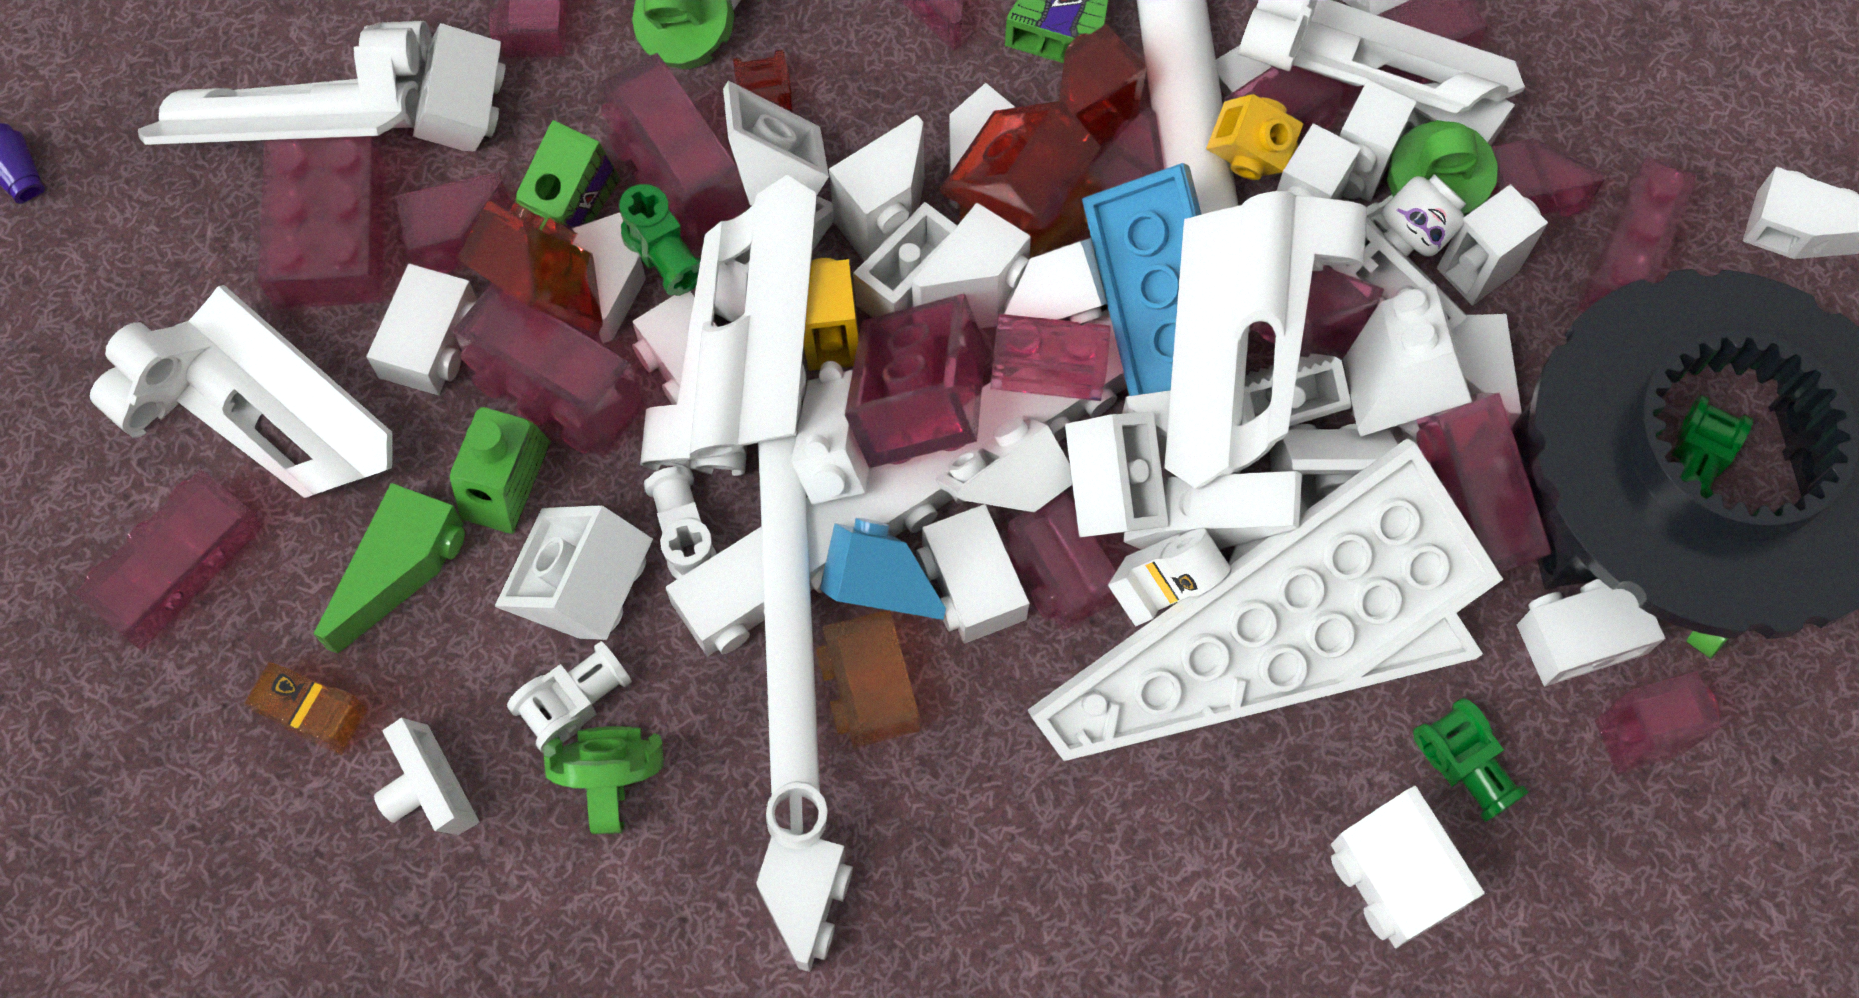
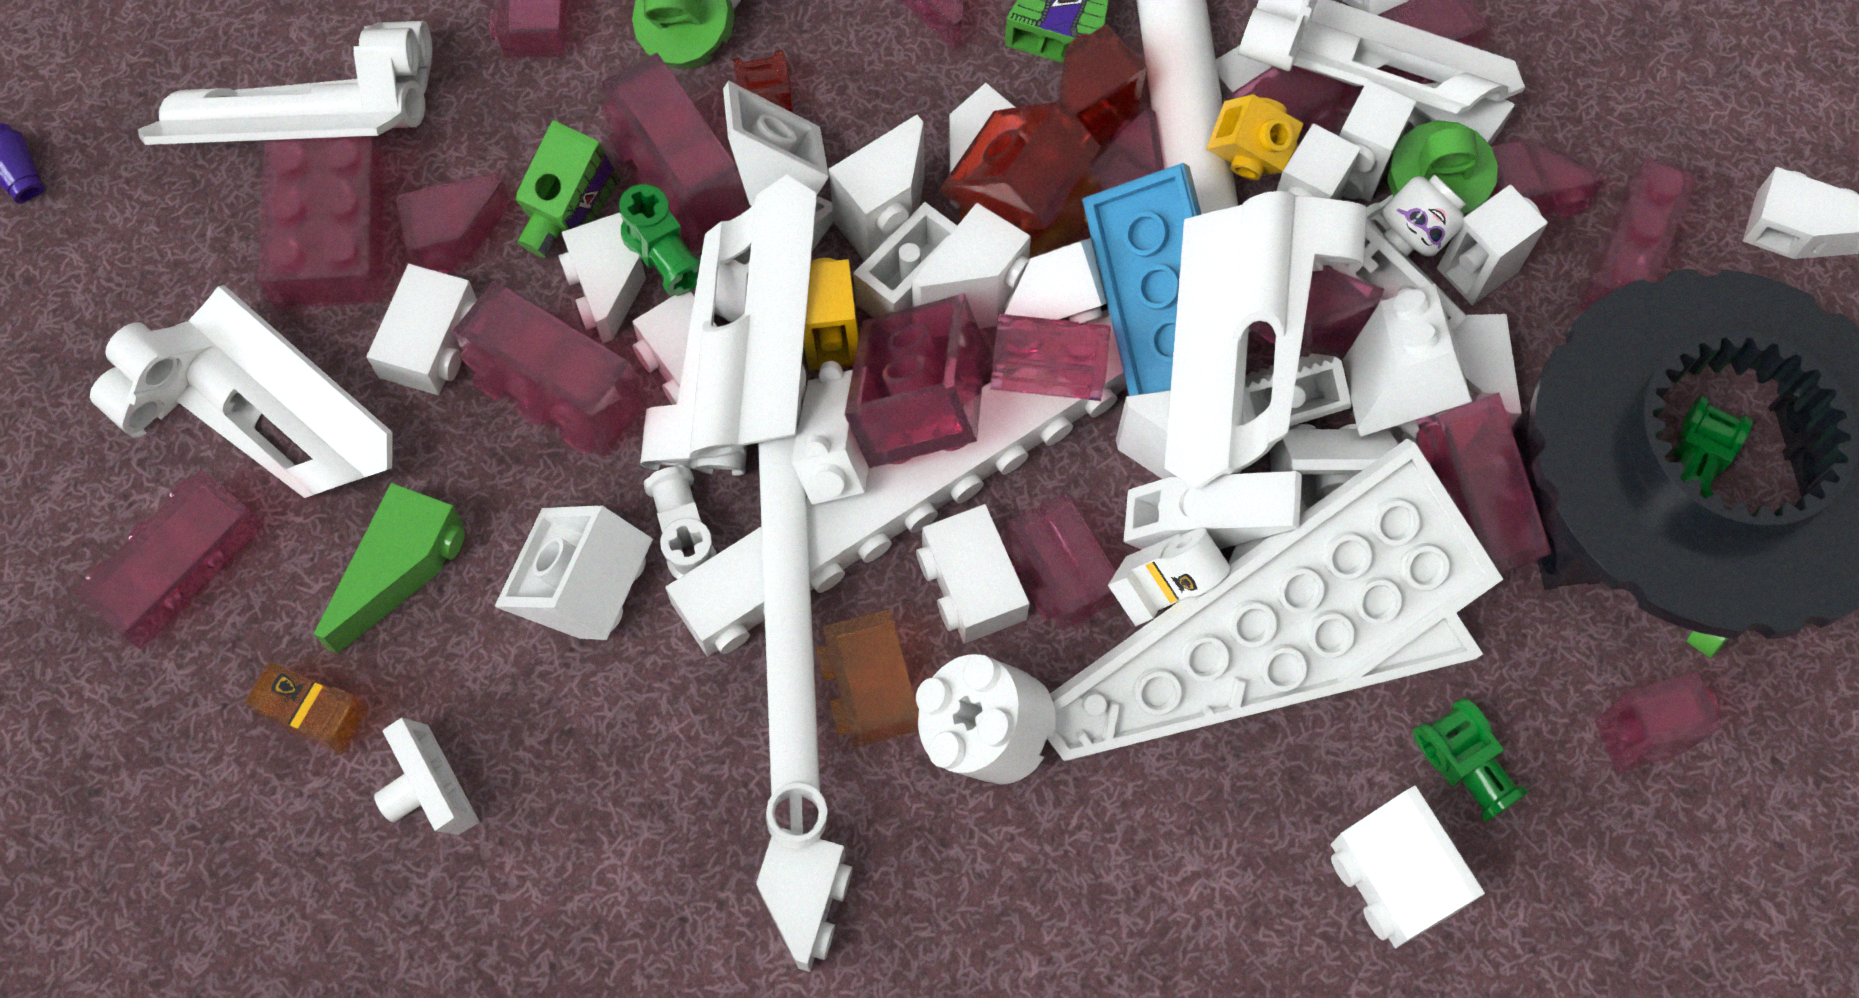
(459, 89): white brick -> none
(501, 460): bright green torso -> none
(535, 263): clear red slope -> none
(567, 695): white connector -> none
(603, 764): bright green tile -> none
(877, 571): dark azure slope -> none
(985, 719): none -> white brick
(1012, 470): white slope -> none
(1116, 474): white brick -> none
(1586, 631): white brick -> none

